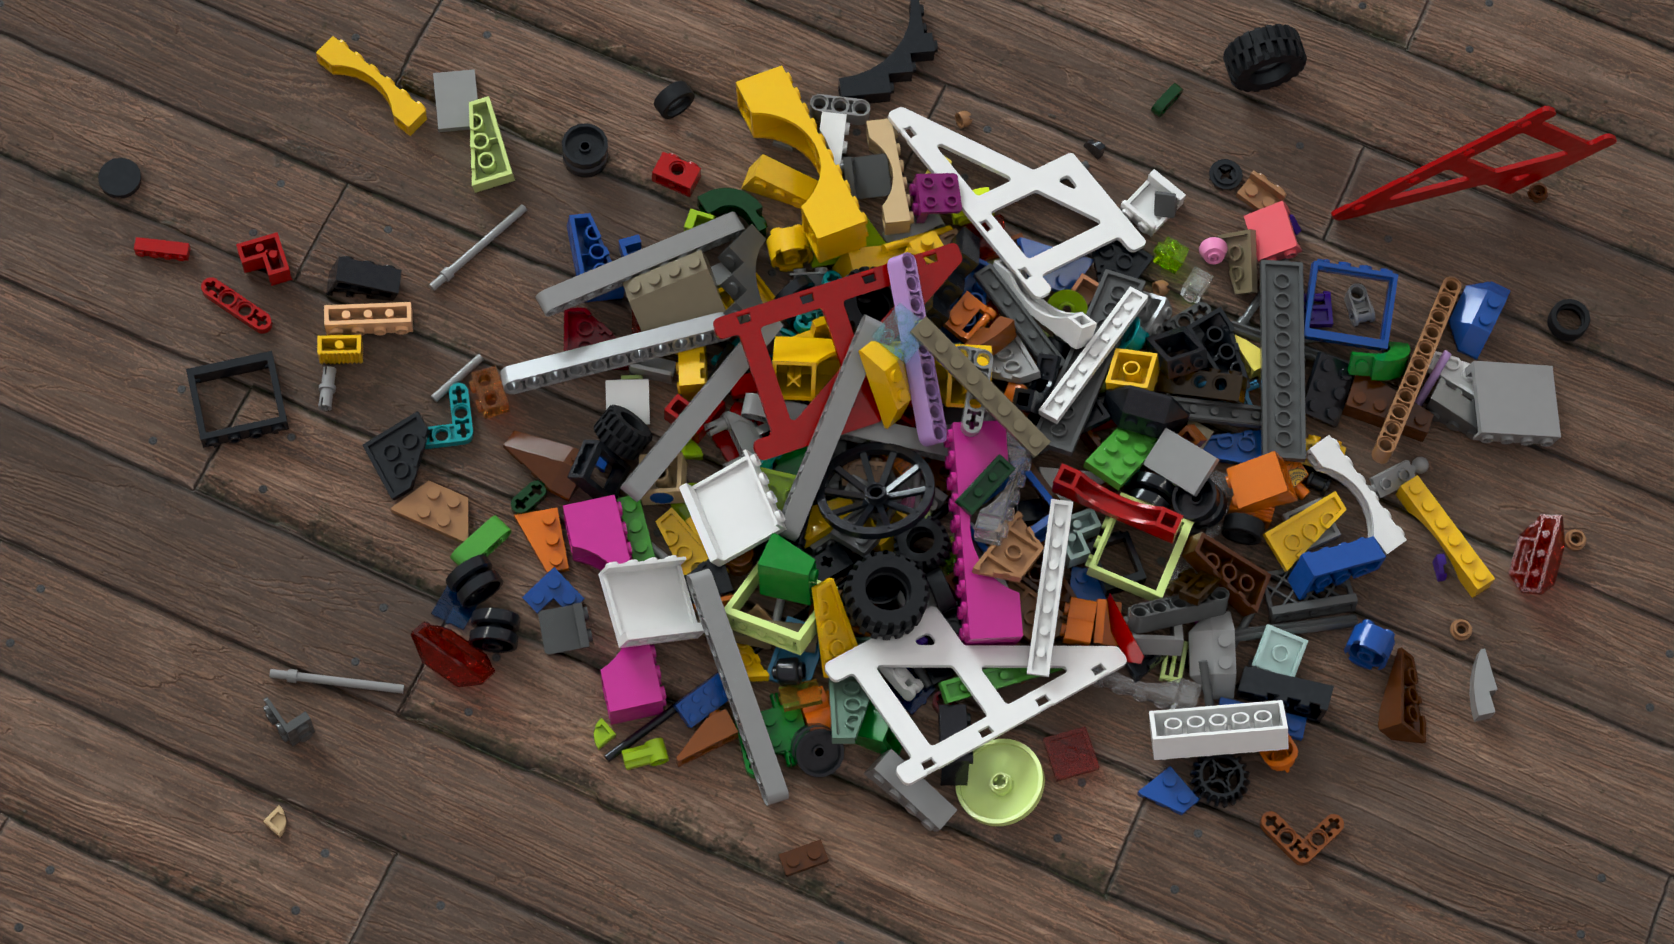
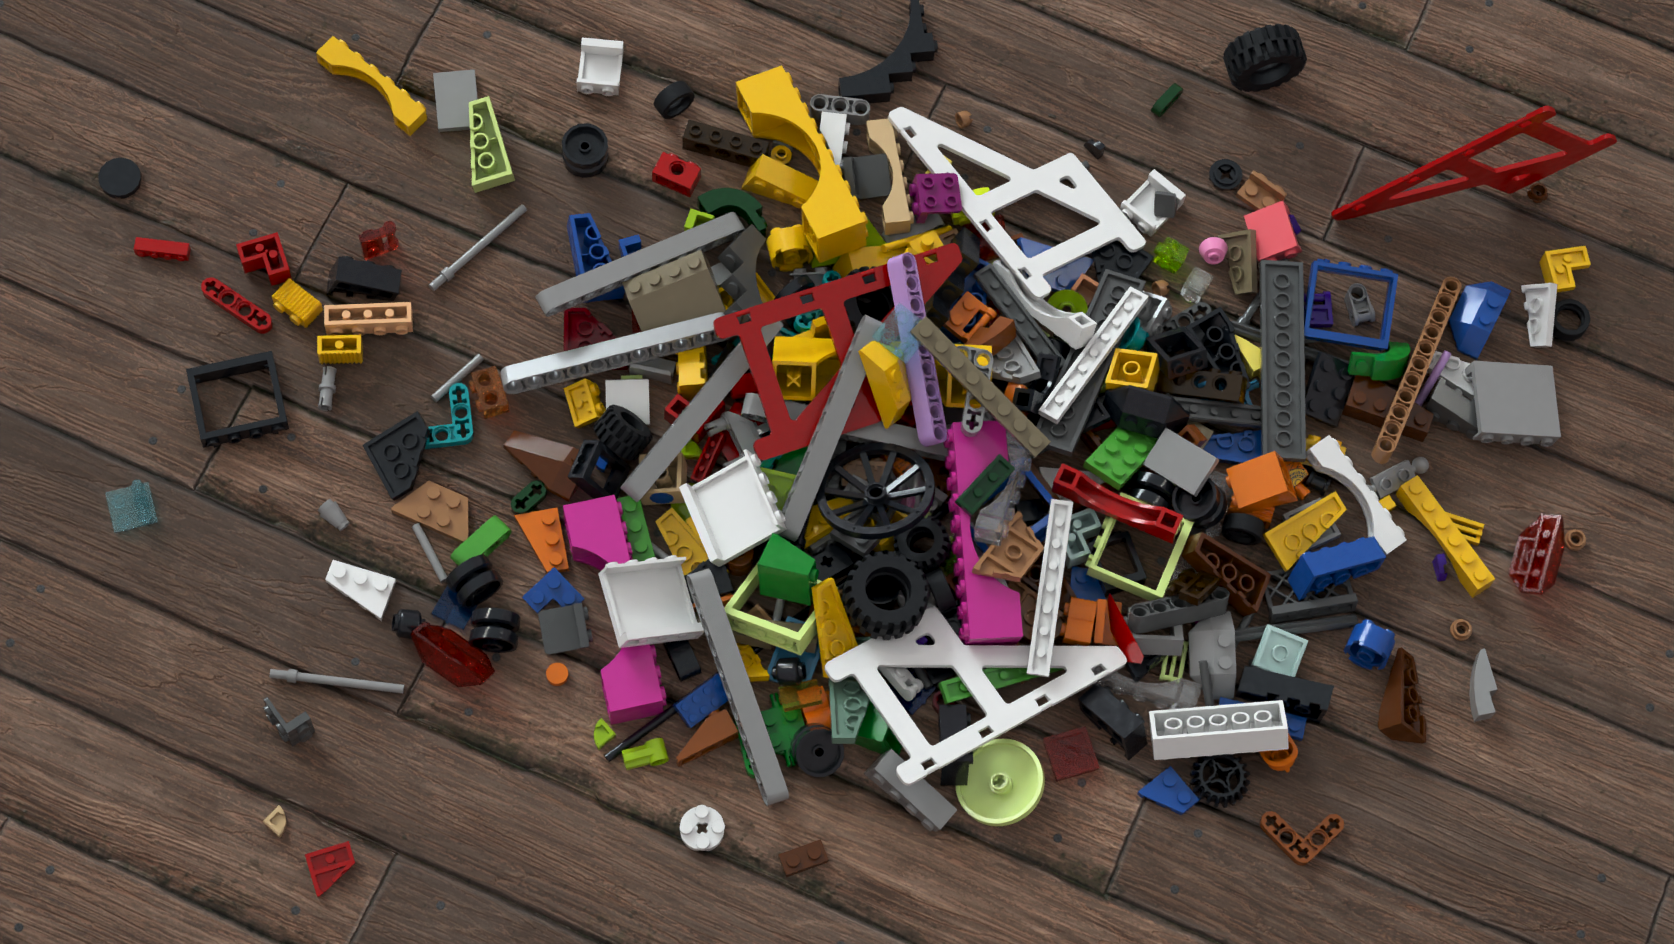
(131, 506): none -> clear light blue hinge
(297, 303): none -> yellow brick
(329, 865): none -> red wing
(333, 514): none -> light grey cone
(363, 586): none -> white wing
(372, 243): none -> clear red plate
(405, 622): none -> black head
(429, 552): none -> light grey bar
(557, 674): none -> orange tile
(584, 402): none -> yellow bracket
(600, 66): none -> white panel
(682, 659): none -> black beam
(702, 841): none -> white plate
(708, 457): none -> red piece
(723, 144): none -> dark brown brick
(781, 149): none -> yellow plate
(1115, 718): none -> black wedge
(1388, 503): none -> yellow piece
(1469, 523): none -> yellow tile
(1541, 311): none -> white wing
(1559, 263): none -> yellow panel

